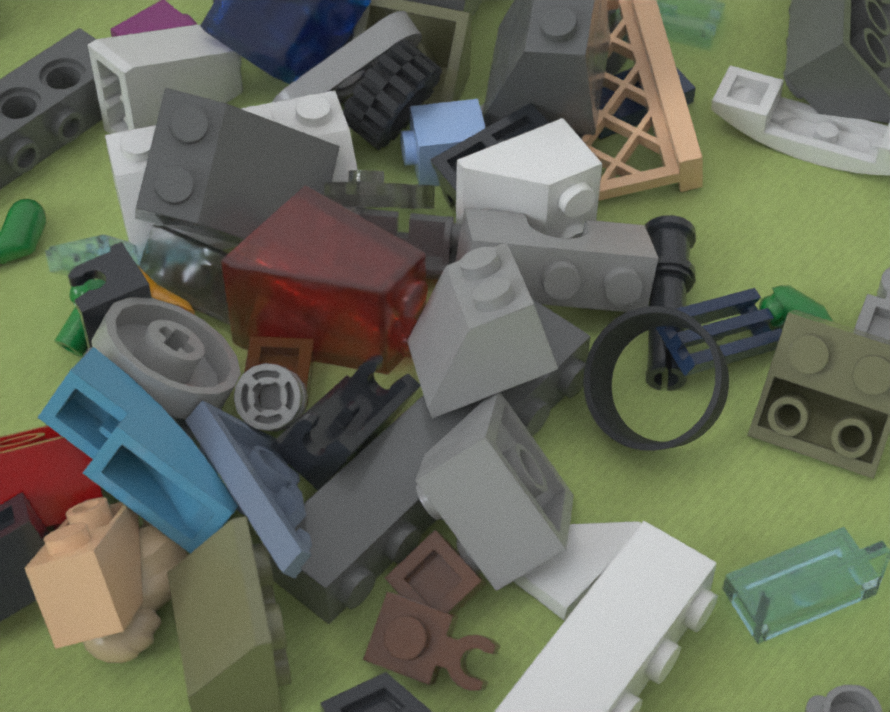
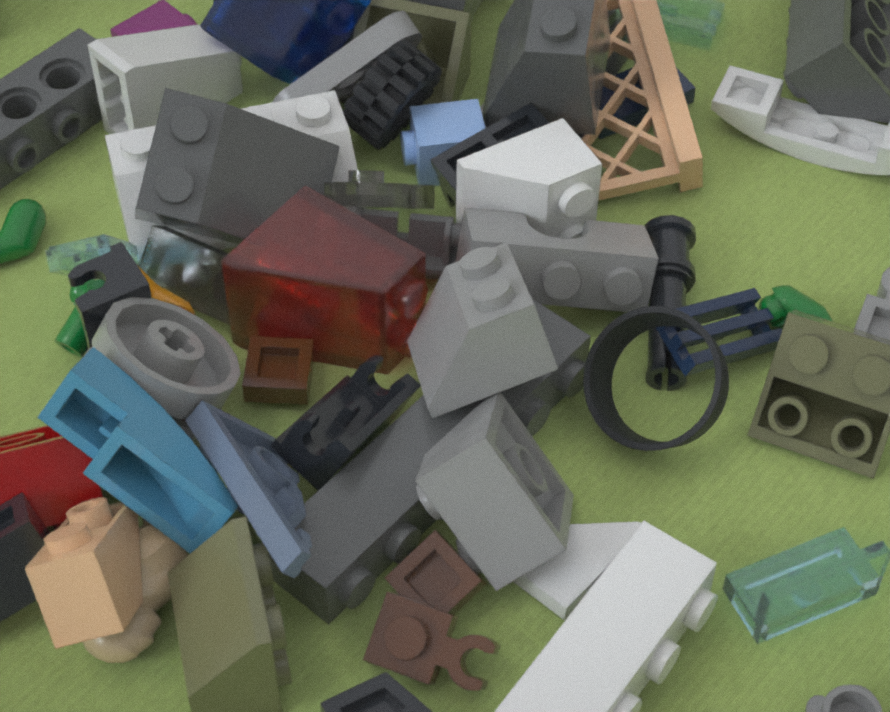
(278, 404): light grey wheel -> none

